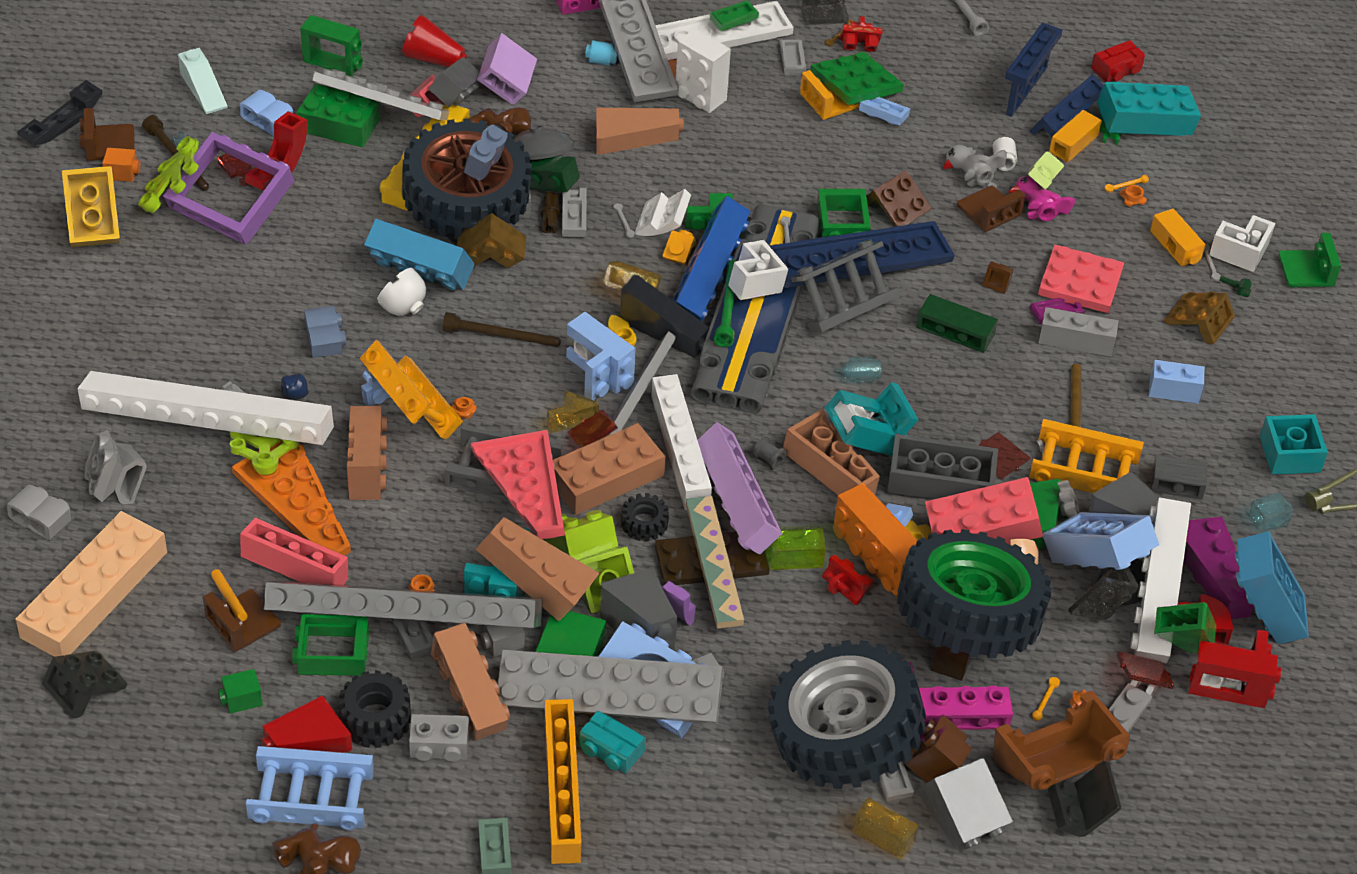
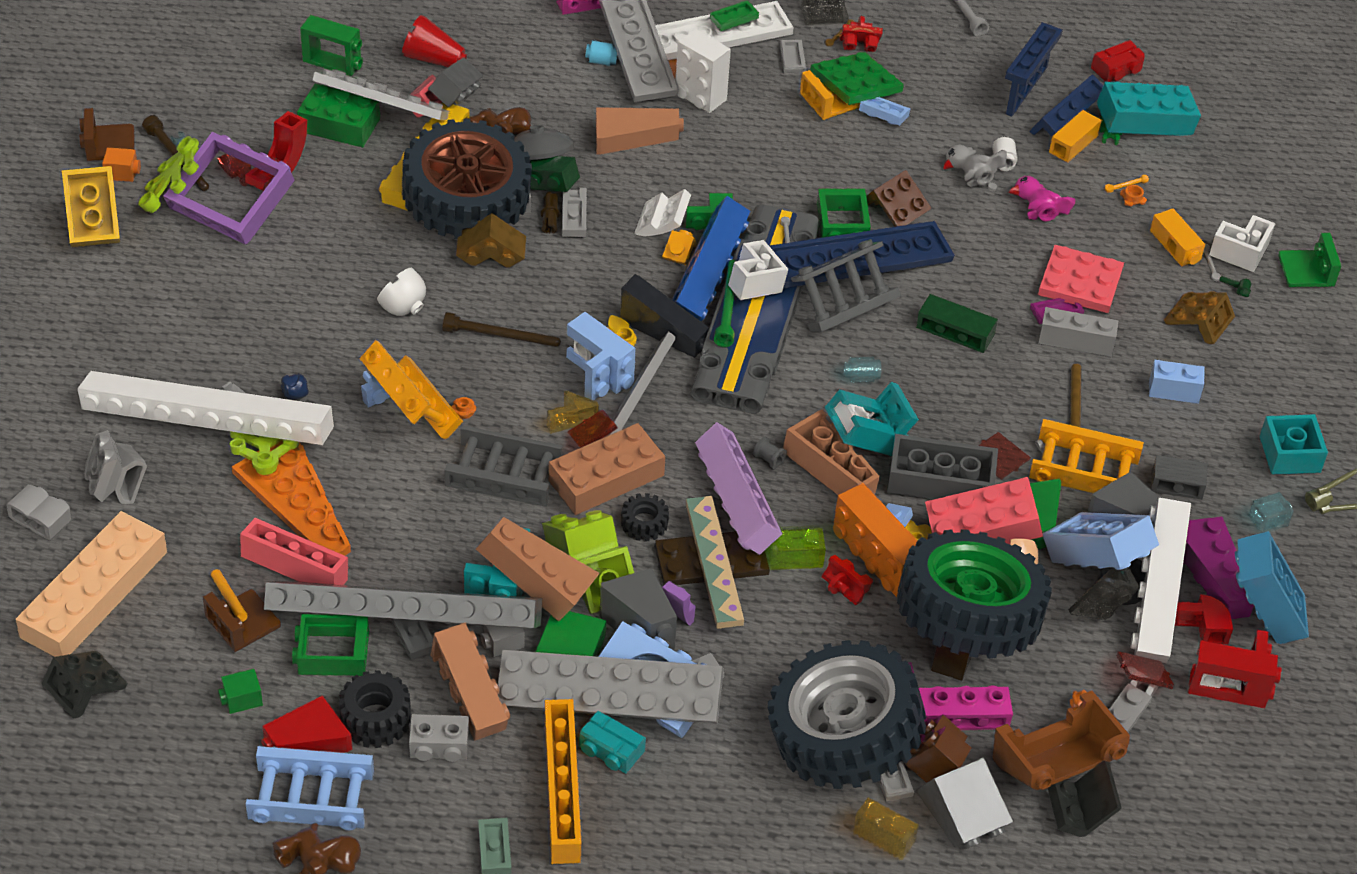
(64, 118): black slope -> none
(201, 80): light aqua slope -> none
(263, 109): light blue brick -> none
(324, 331): sand blue brick -> none
(365, 453): nougat wedge -> none
(421, 581): orange plate -> none
(426, 255): dark azure brick -> none
(485, 152): sand blue brick -> none
(507, 69): lavender brick -> none
(526, 476): coral wing -> none
(618, 208): light grey hinge -> none
(619, 274): clear yellow brick -> none
(680, 438): white brick -> none
(991, 208): reddish brown bracket -> none
(998, 277): reddish brown tile -> none
(1045, 169): yellowish green slope -> none
(1054, 683): light orange hinge -> none
(1069, 504): light grey plate -> none
(1185, 625): green slope -> none

